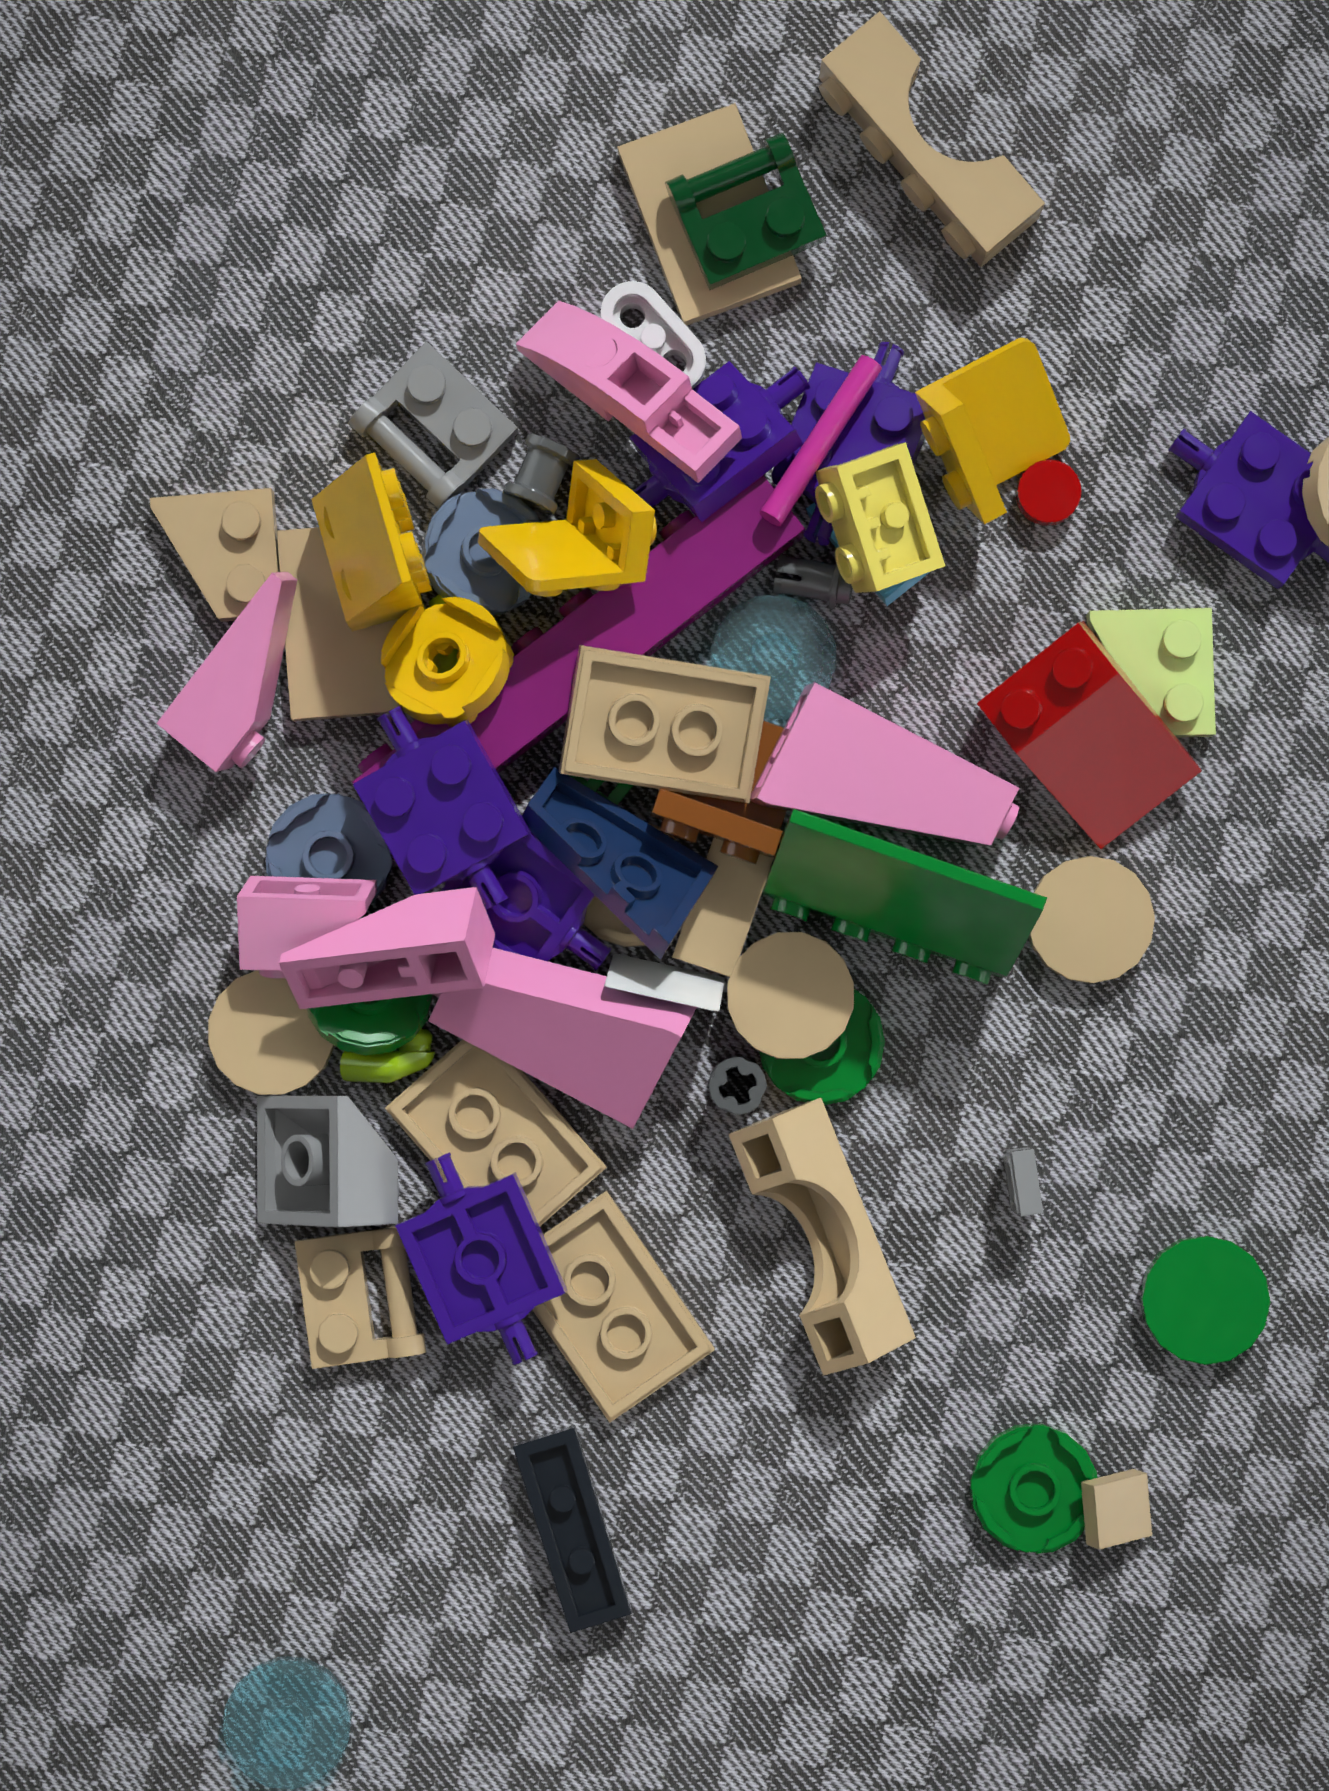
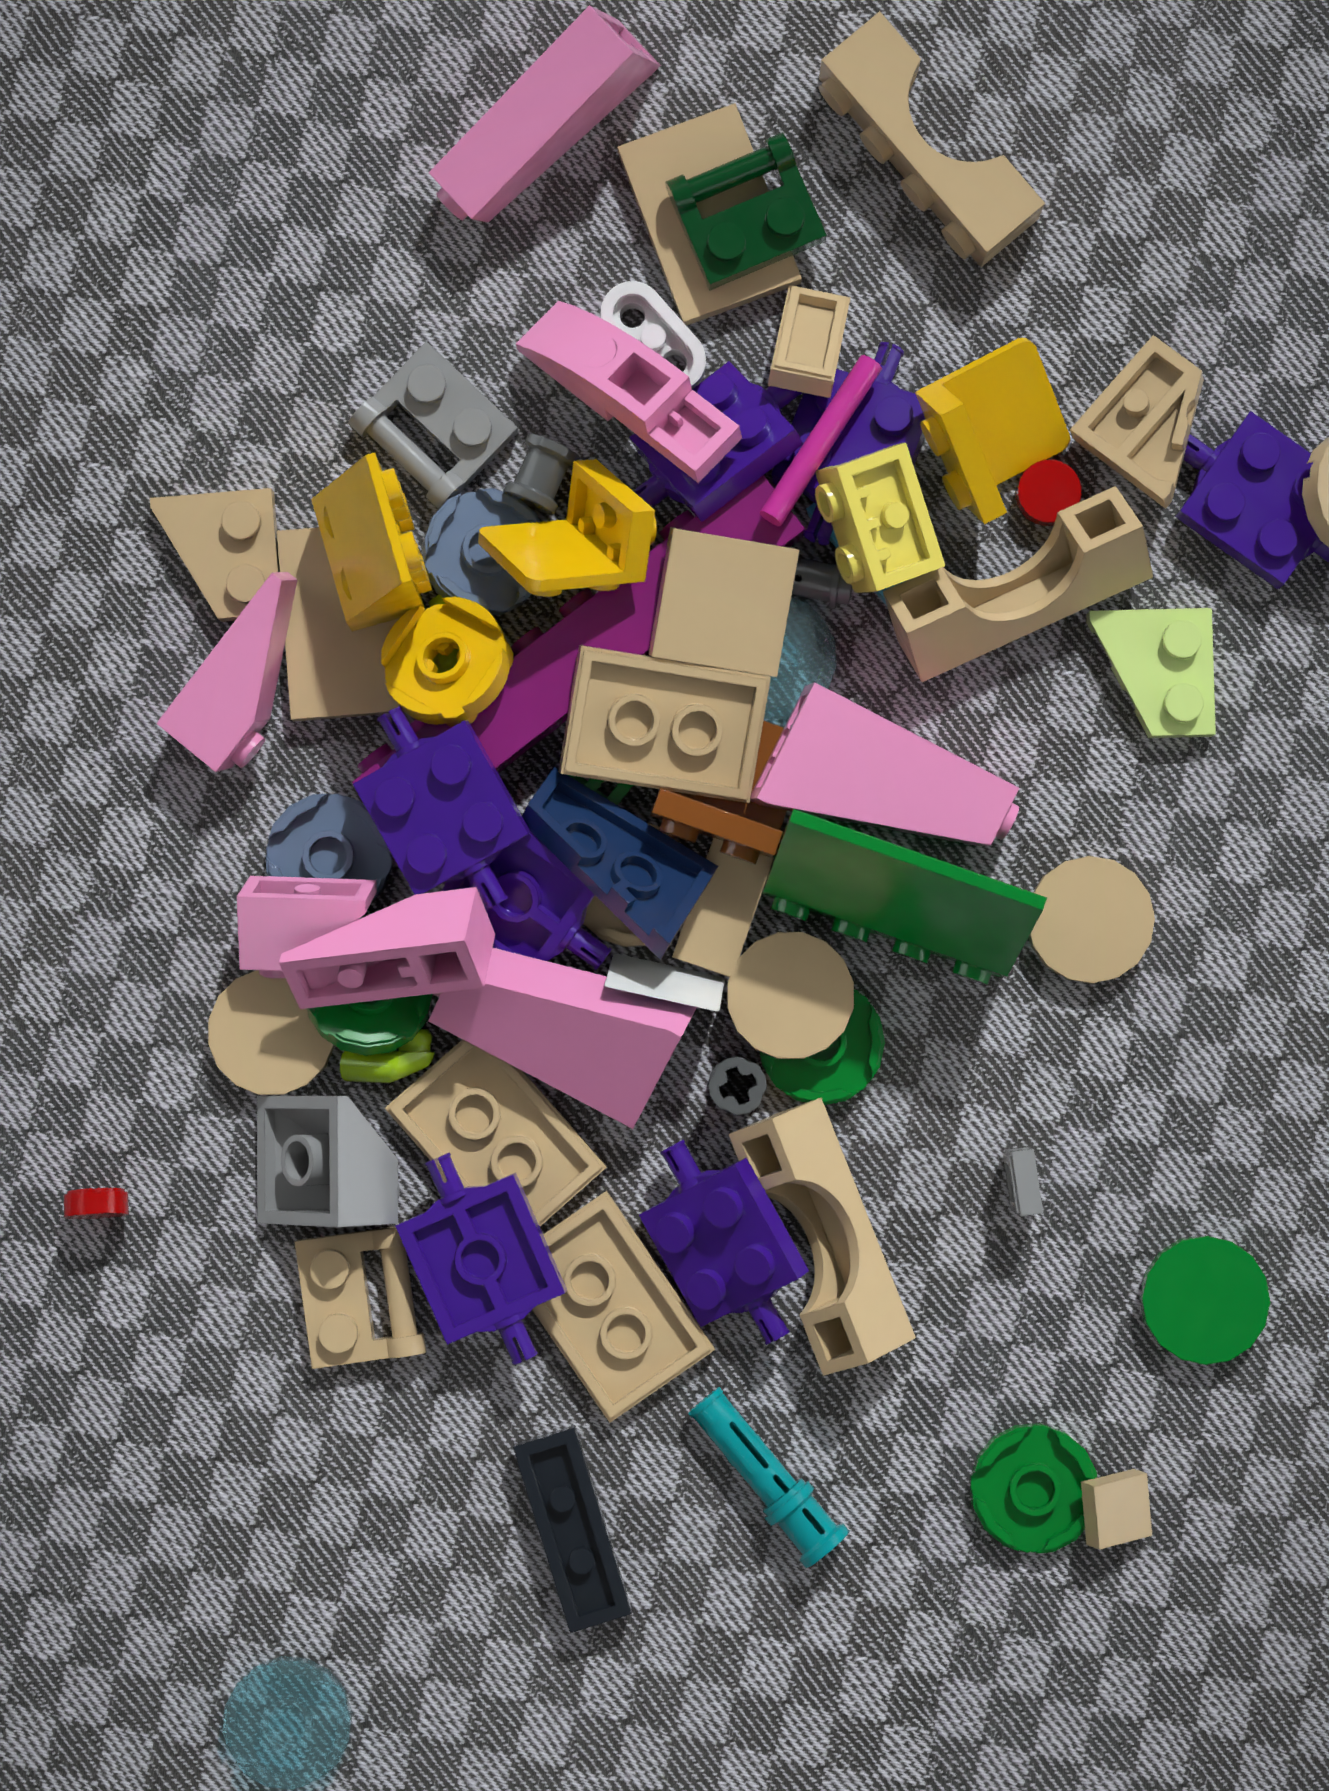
(96, 1203): none -> red tile
(542, 115): none -> bright pink slope
(723, 602): none -> tan tile
(724, 1242): none -> dark purple plate
(786, 1500): none -> teal pin
(809, 341): none -> tan tile
(1086, 559): none -> tan arch
(1089, 735): red slope -> none
(1145, 419): none -> tan wing

